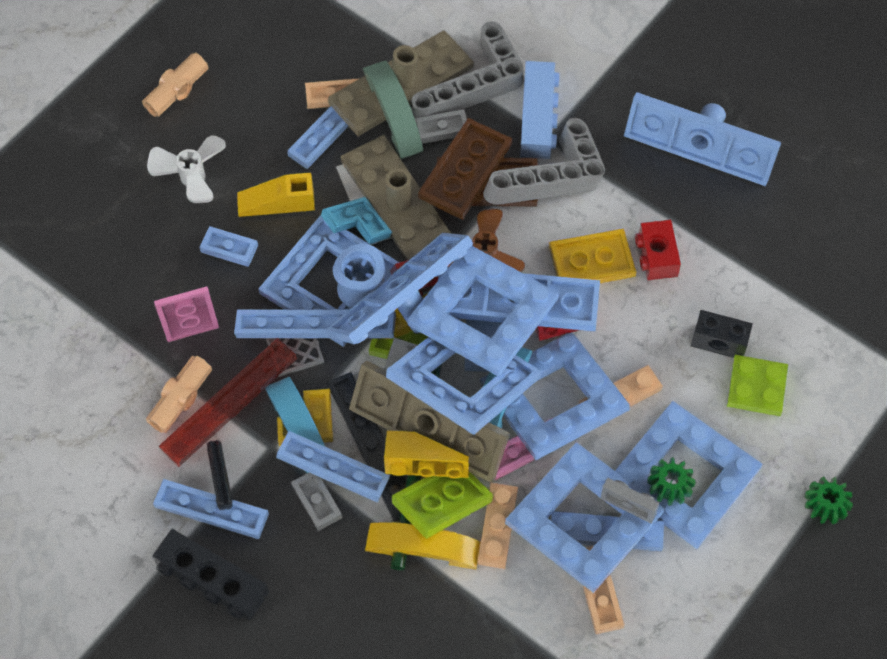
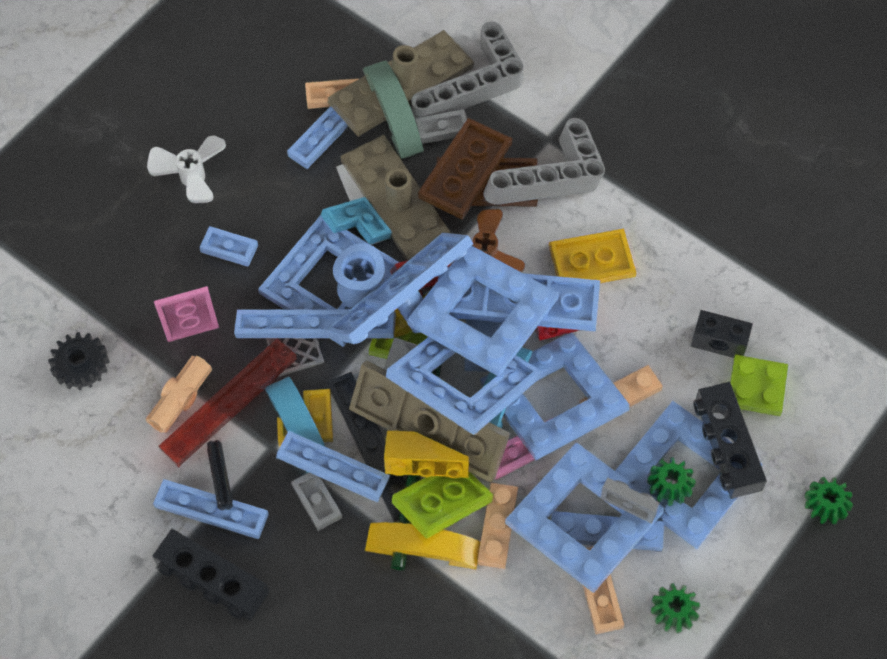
(84, 373): none -> black gear
(175, 84): light nougat piece -> none
(277, 196): yellow slope -> none
(538, 110): light blue brick -> none
(662, 237): red brick -> none
(681, 599): none -> green gear
(702, 138): light blue plate -> none
(722, 400): none -> black brick

